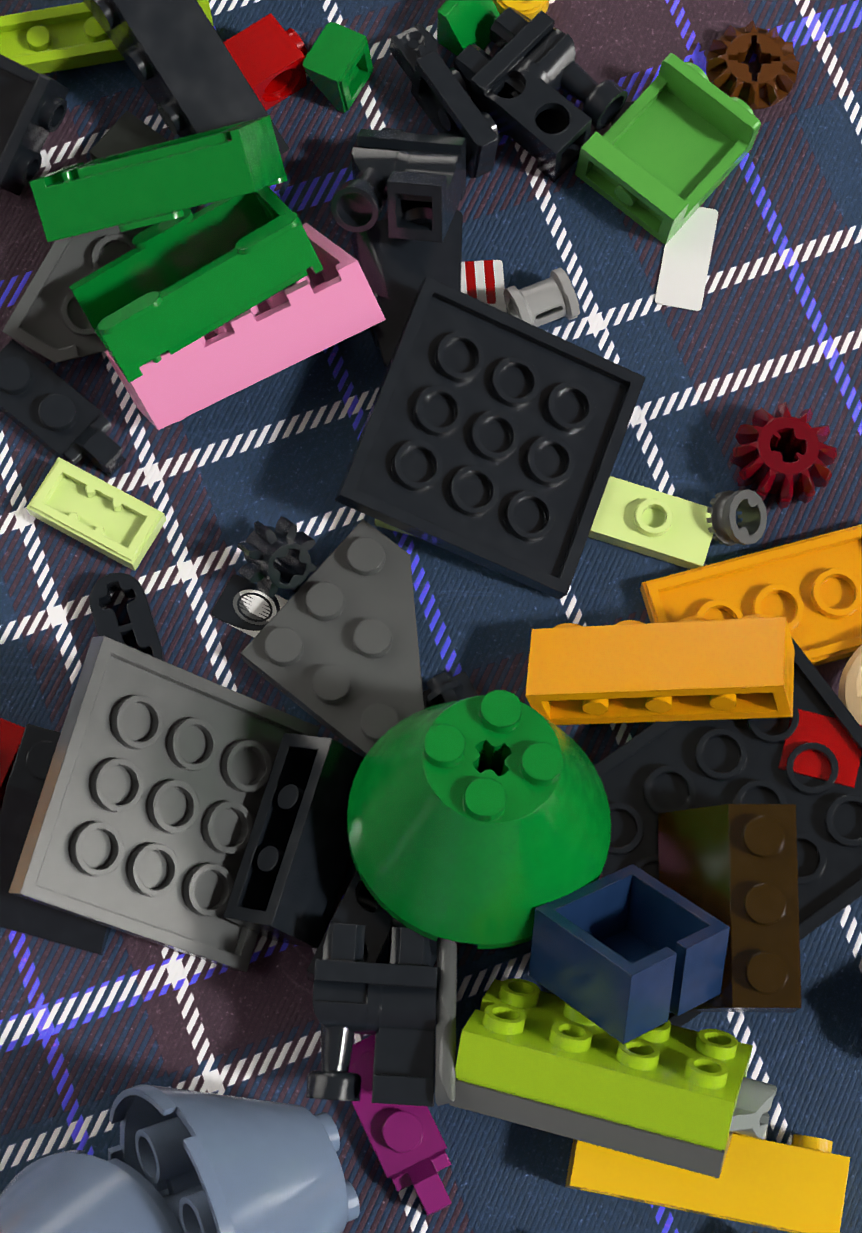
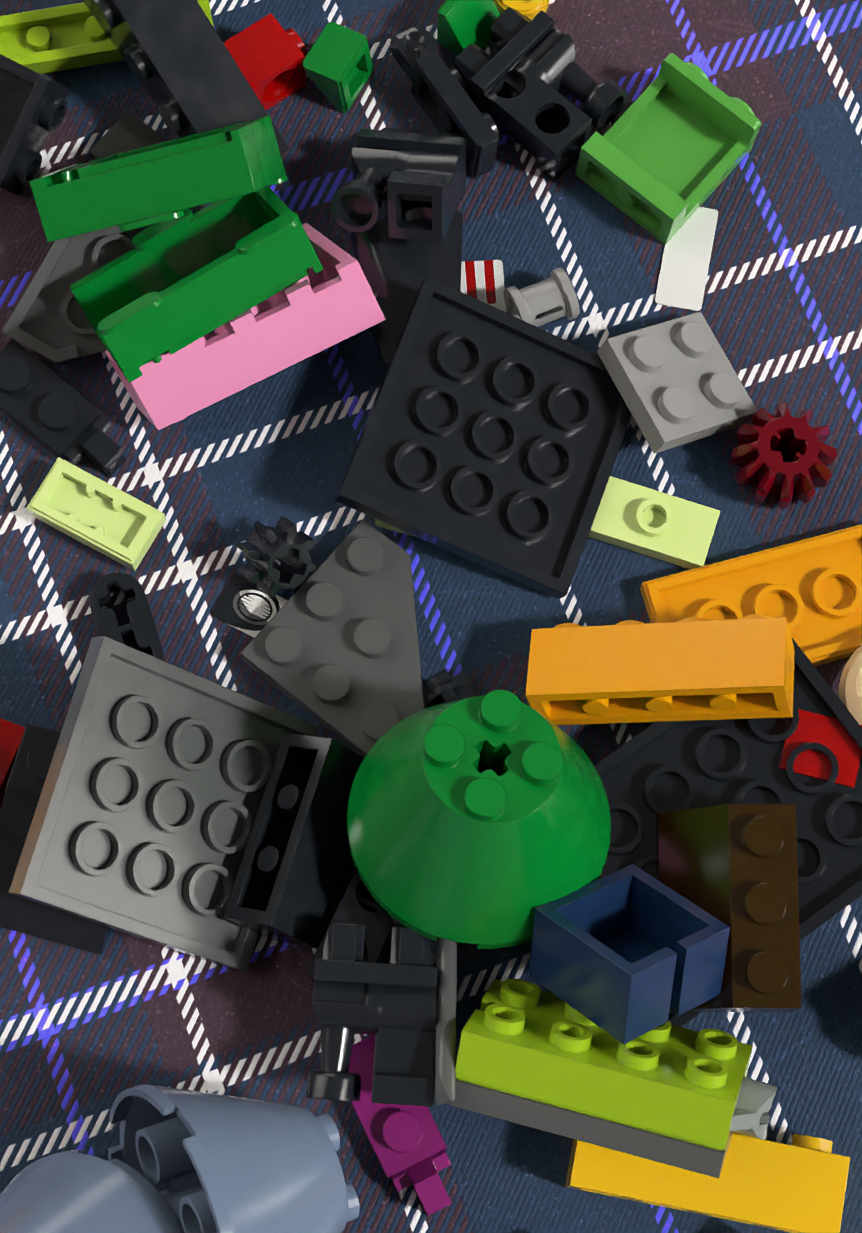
(676, 381): none -> light grey plate
(724, 517): dark grey bush -> none
(733, 77): reddish brown gear -> none

